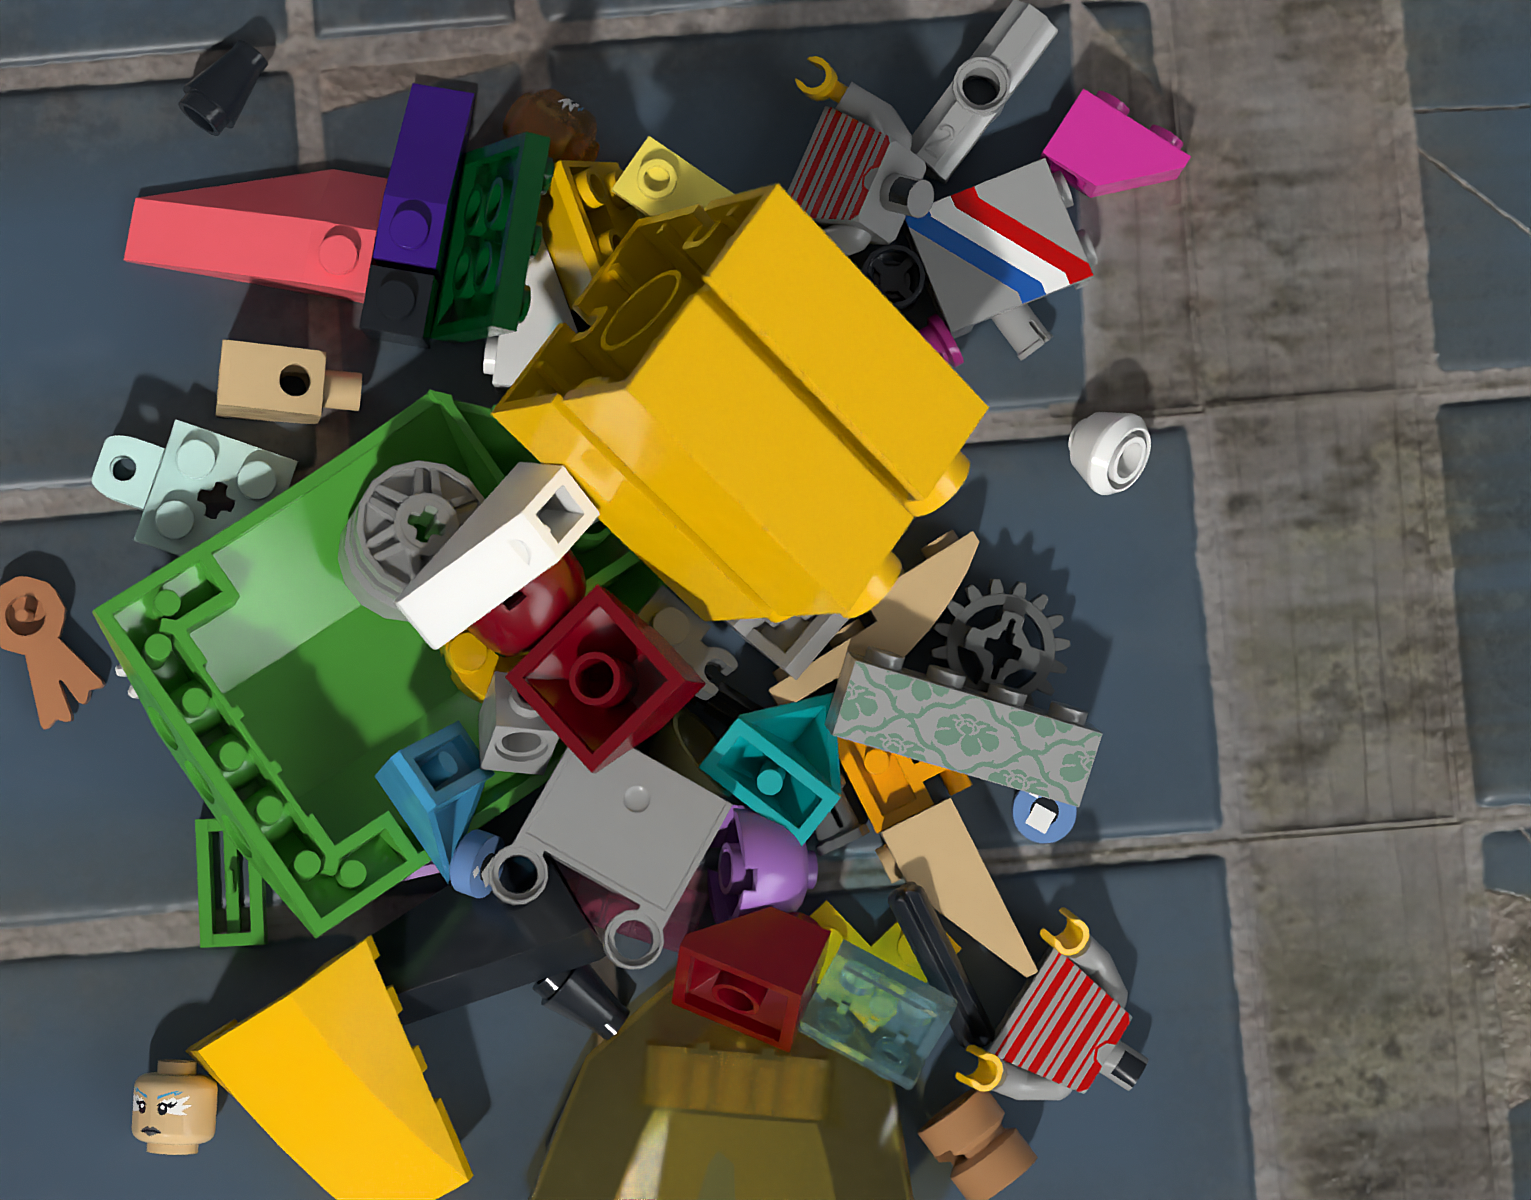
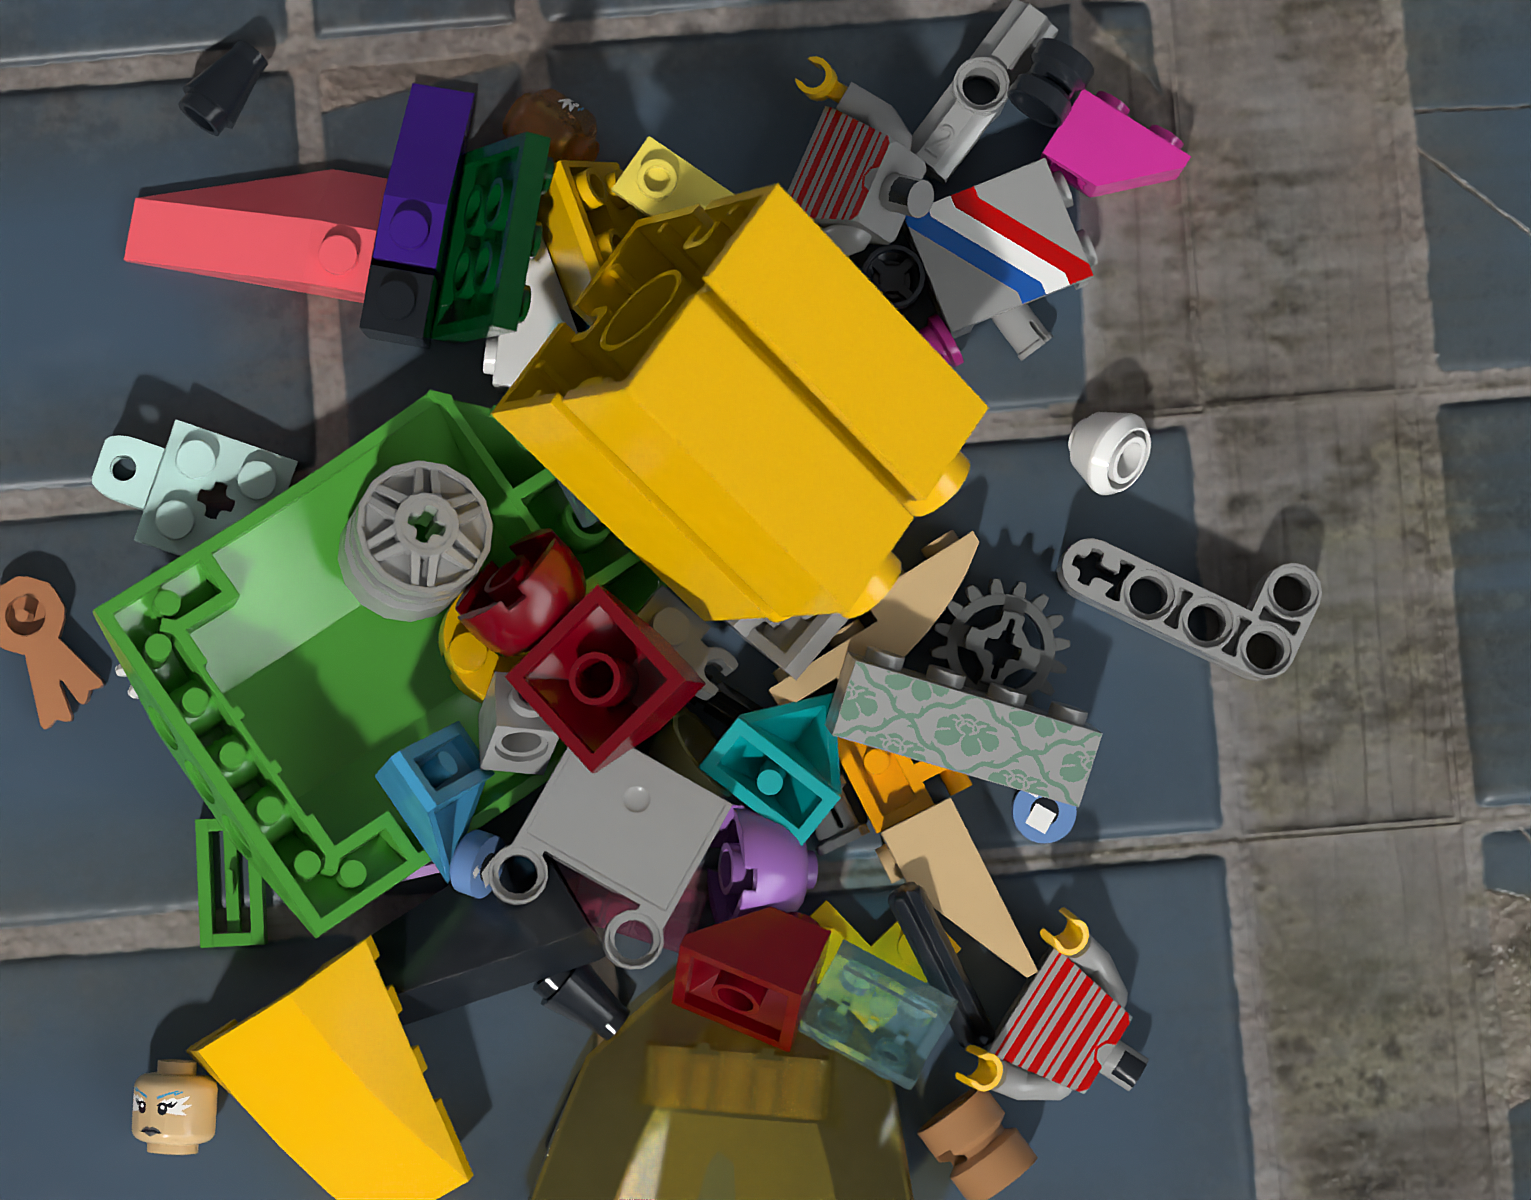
(252, 388): tan torso -> none
(497, 550): white slope -> none
(1050, 82): none -> black wheel
(1181, 596): none -> light grey beam

